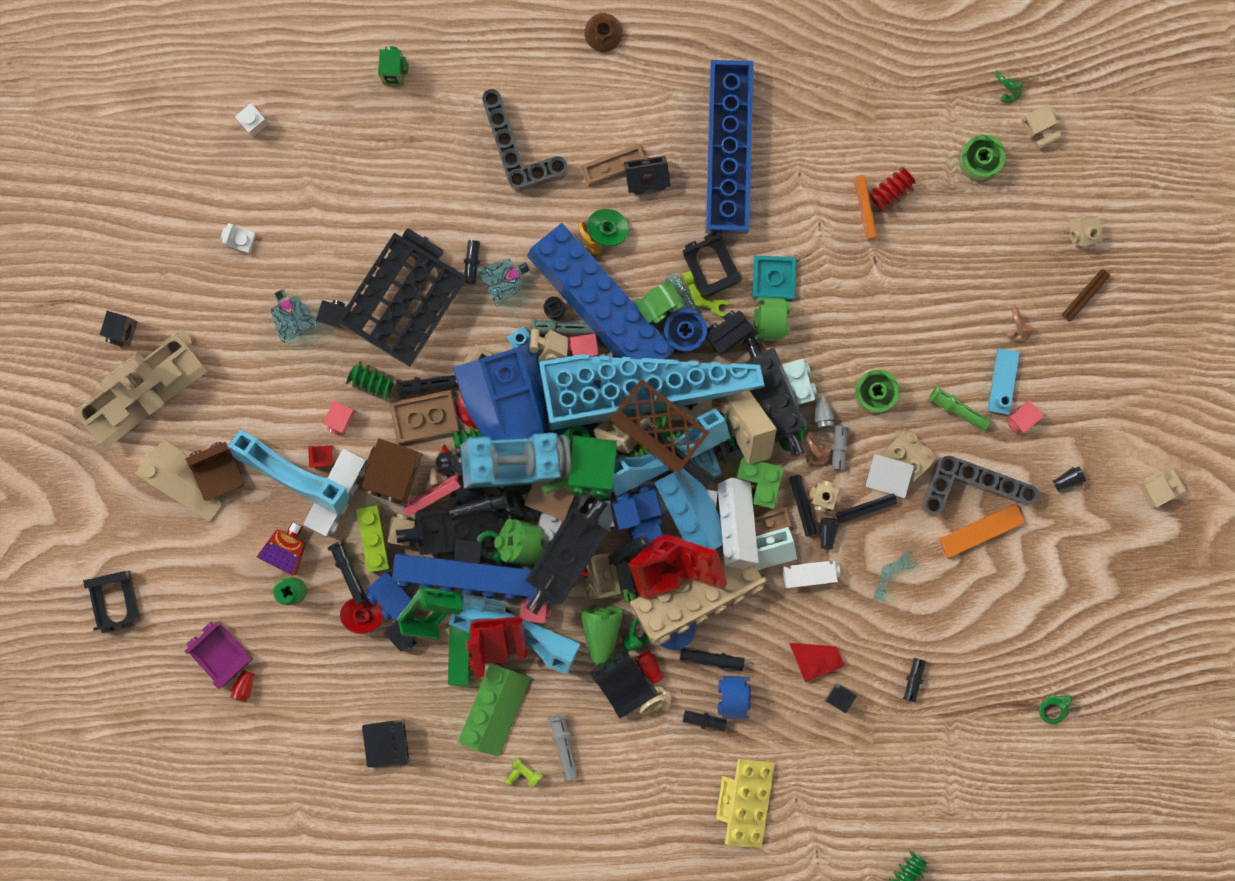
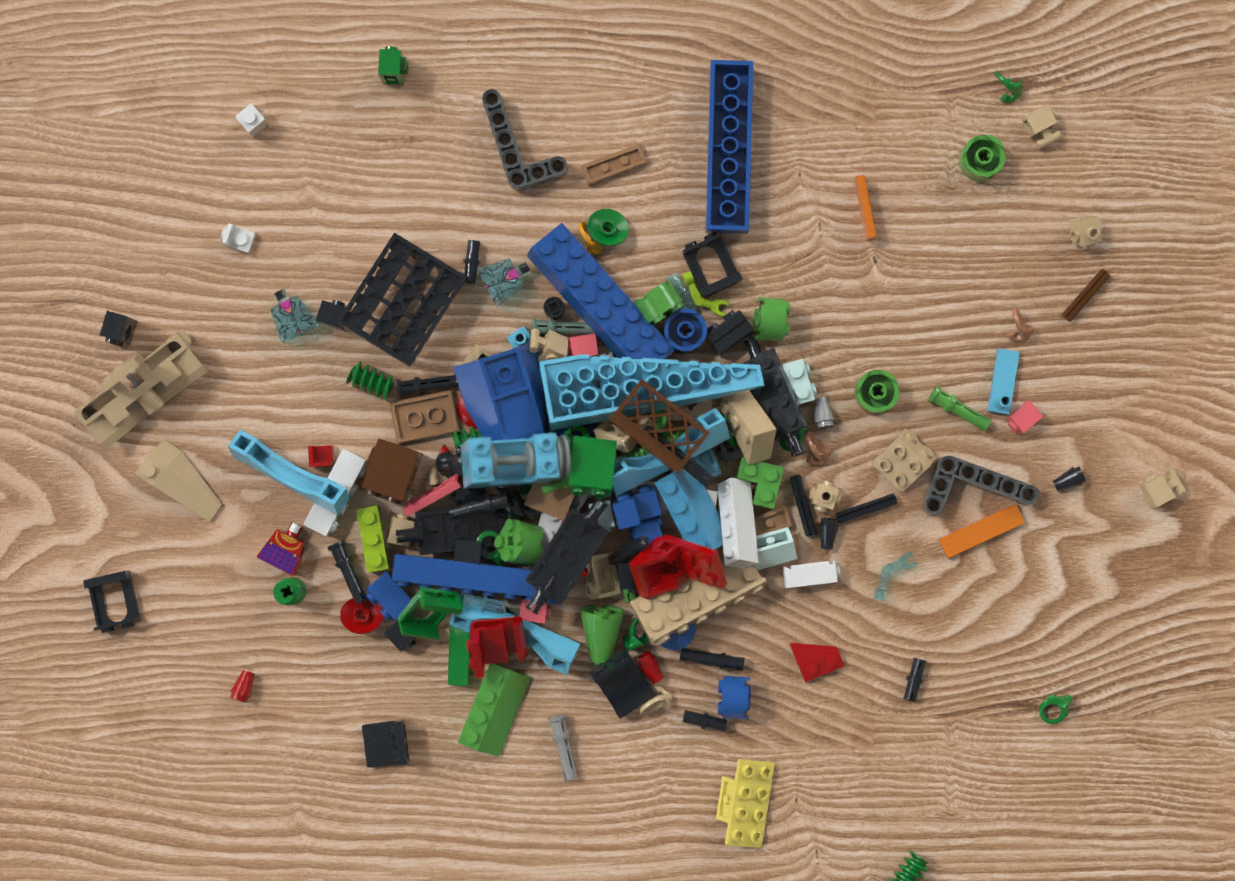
(215, 471): reddish brown bracket -> none
(218, 653): magenta panel -> none
(338, 418): coral brick -> none
(423, 243): black pin -> none
(520, 768): lime piece -> none
(599, 42): reddish brown piece -> none
(637, 168): black brick -> none
(774, 277): teal tile -> none
(839, 447): light grey pin -> none
(840, 698): black panel -> none
(889, 475): white sticker -> none
(892, 189): red piece -> none

